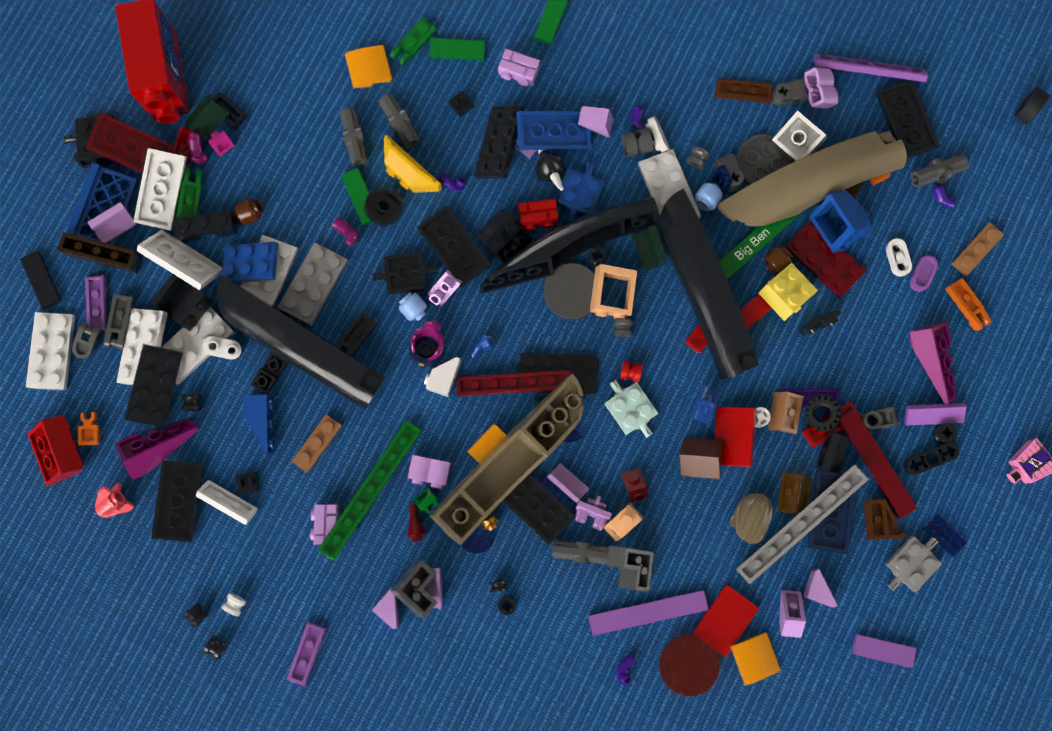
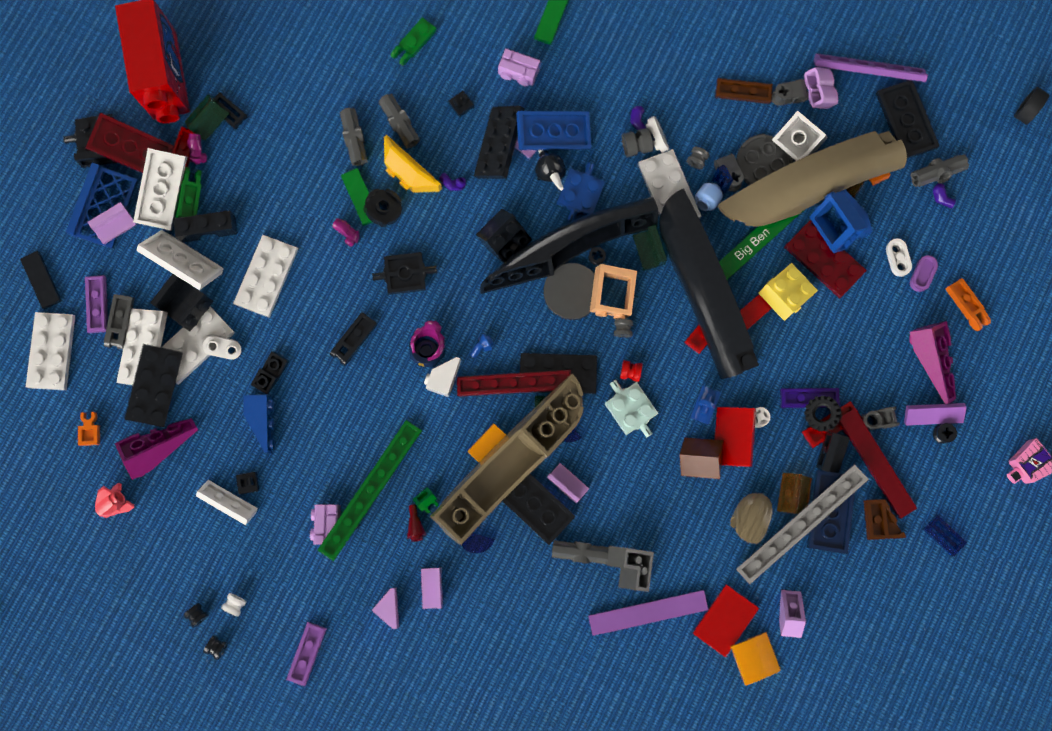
(55, 450): red slope -> none
(83, 347): dark grey plate -> none
(100, 253): dark brown brick -> none
(176, 501): black plate -> none
(191, 402): black wheel -> none
(220, 142): dark pink tile -> none
(247, 211): reddish brown head -> none
(250, 262): blue plate -> none
(297, 344): black slope -> none
(313, 284): light grey plate -> none
(316, 443): medium nougat plate -> none
(368, 66): light orange slope -> none
(411, 589): dark grey brick -> none
(412, 307): light blue head -> none
(430, 471): lavender brick -> none
(443, 288): lavender hips -> none
(454, 246): black plate -> none
(457, 49): green tile -> none
(490, 522): pearl gold plate -> none
(498, 586): black bush -> none
(503, 610): black bush -> none
(538, 214): red brick -> none
(585, 510): lavender hips -> none
(596, 119): lavender slope -> none
(623, 522): light nougat torso -> none
(623, 670): dark purple arm -> none
(635, 485): dark red bracket -> none
(689, 665): clear red tile -> none
(778, 259): reddish brown head -> none
(785, 412): medium nougat panel -> none
(818, 590): lavender slope -> none
(824, 320): black slope -> none
(884, 651): medium lavender tile -> none
(913, 564): light grey plate -> none
(946, 458): black beam -> none
(977, 249): medium nougat plate -> none

